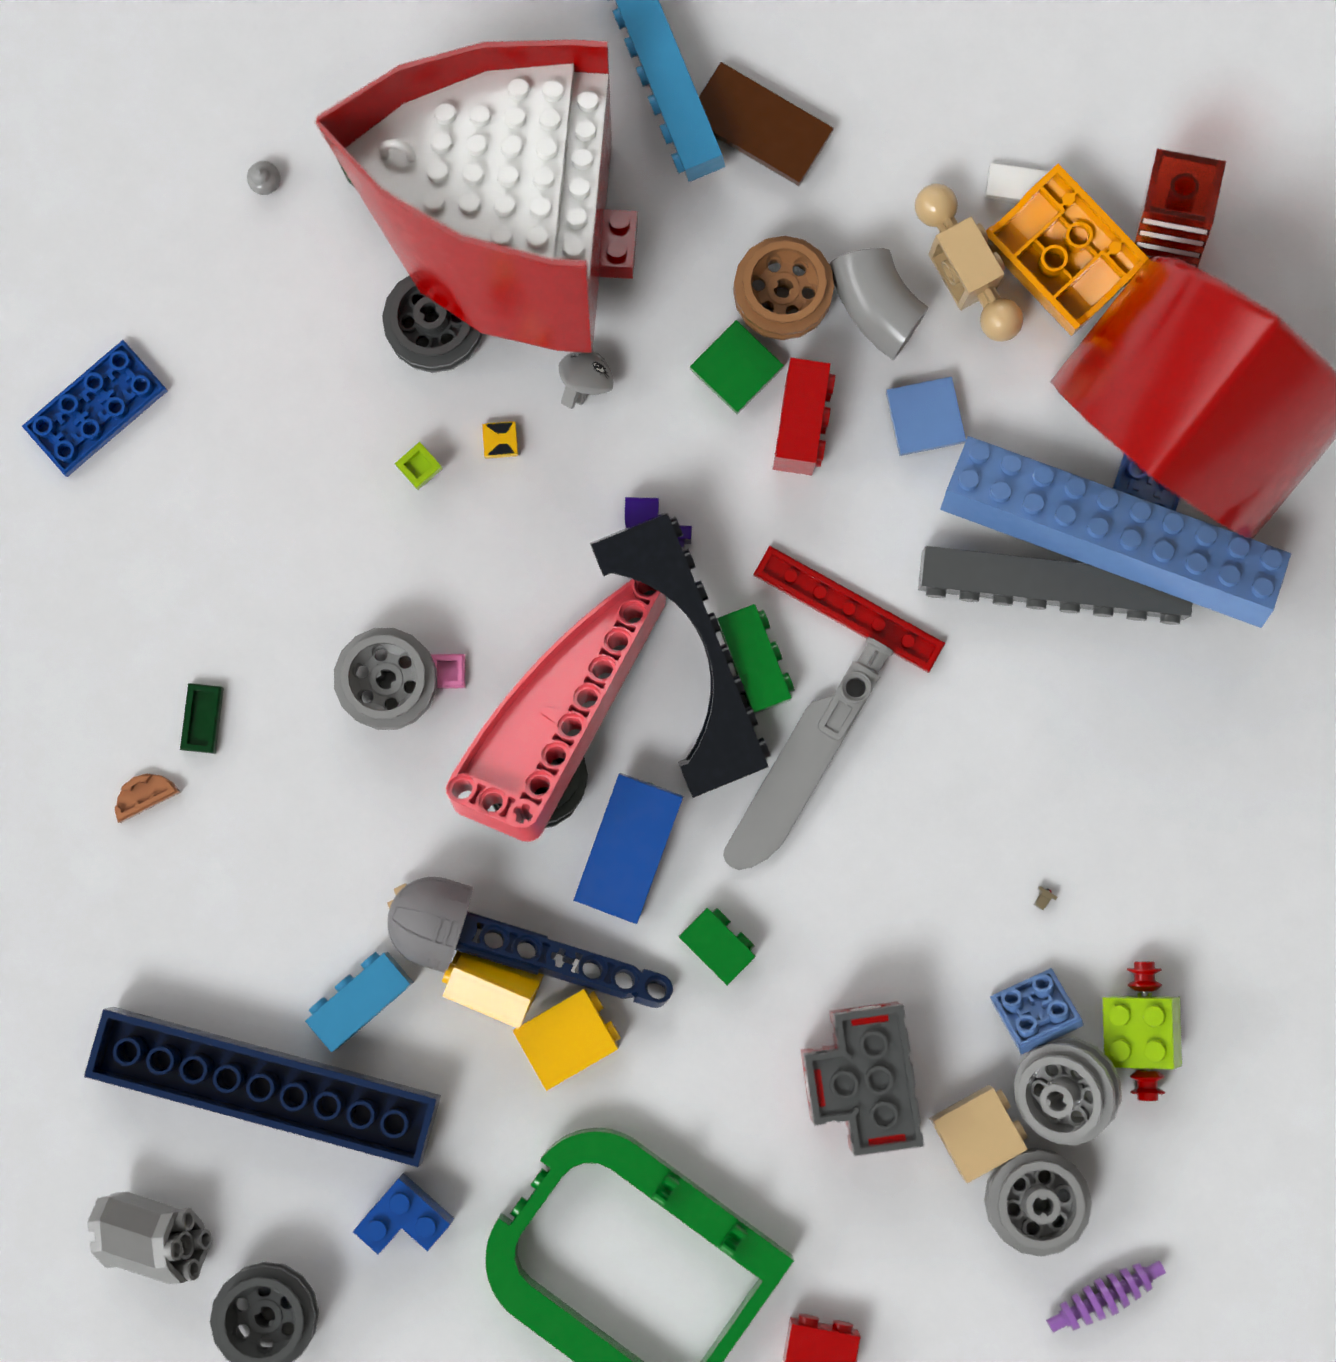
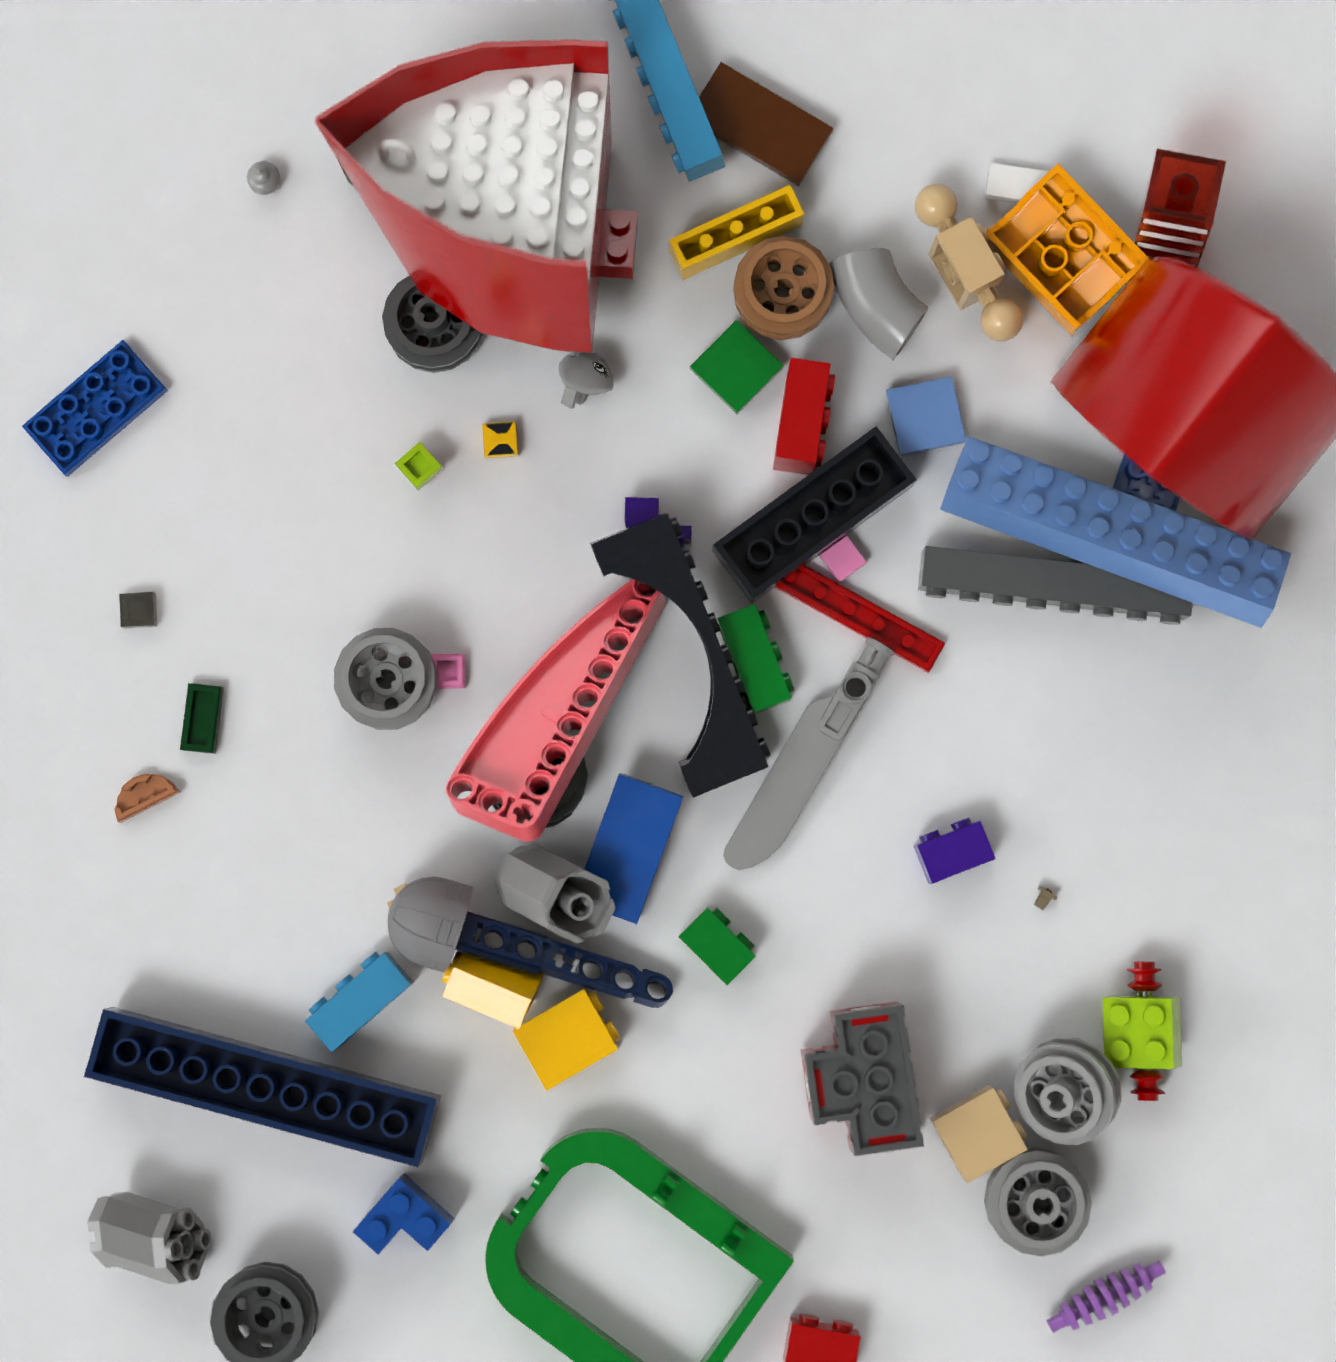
(138, 610): none -> clear smoke tile
(555, 893): none -> light grey brick
(736, 232): none -> yellow brick
(813, 515): none -> black brick
(843, 559): none -> bright pink tile
(953, 851): none -> dark purple brick
(1036, 1011): medium blue tile -> none

